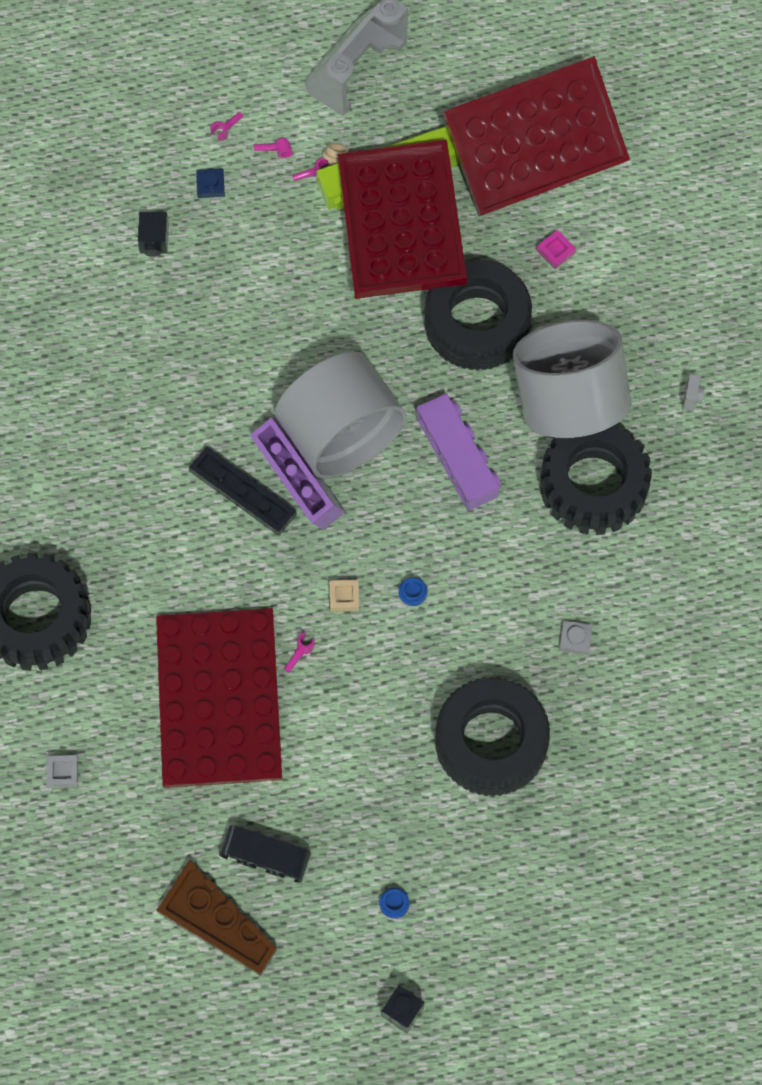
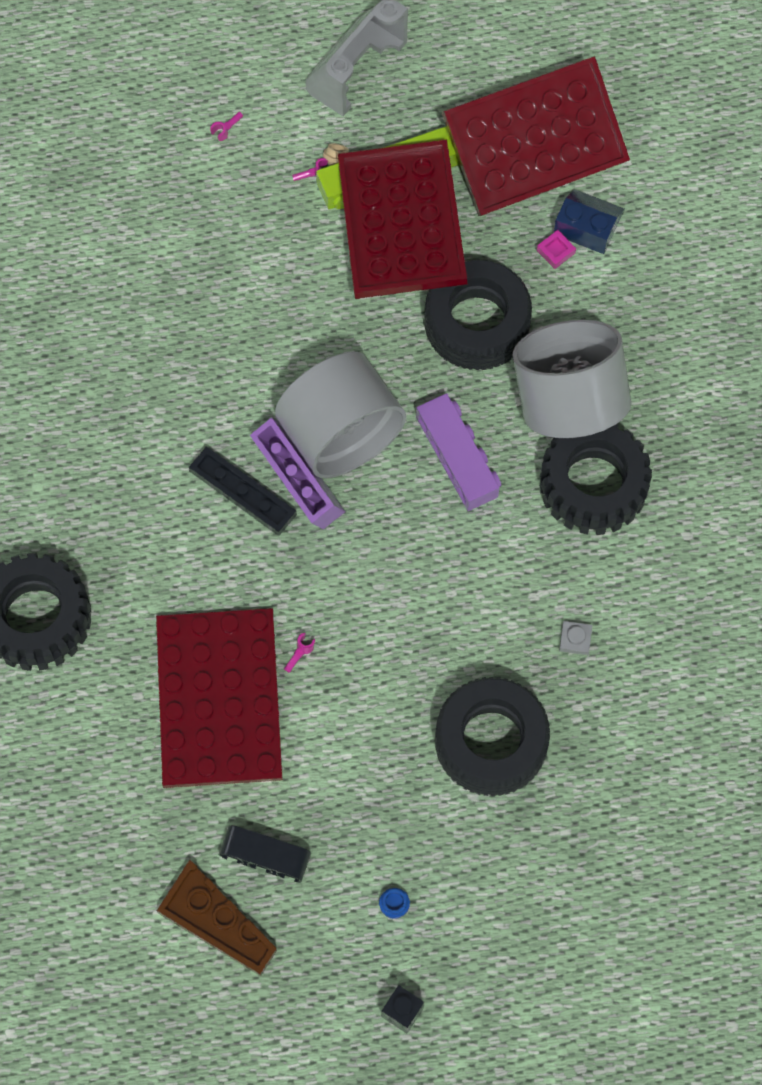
(62, 771): light grey plate -> none
(153, 233): black brick -> none
(210, 183): dark blue plate -> none
(282, 147): dark pink hand -> none
(344, 595): tan plate -> none
(413, 591): blue plate -> none
(588, 220): none -> dark blue slope
(693, 393): light grey plate -> none

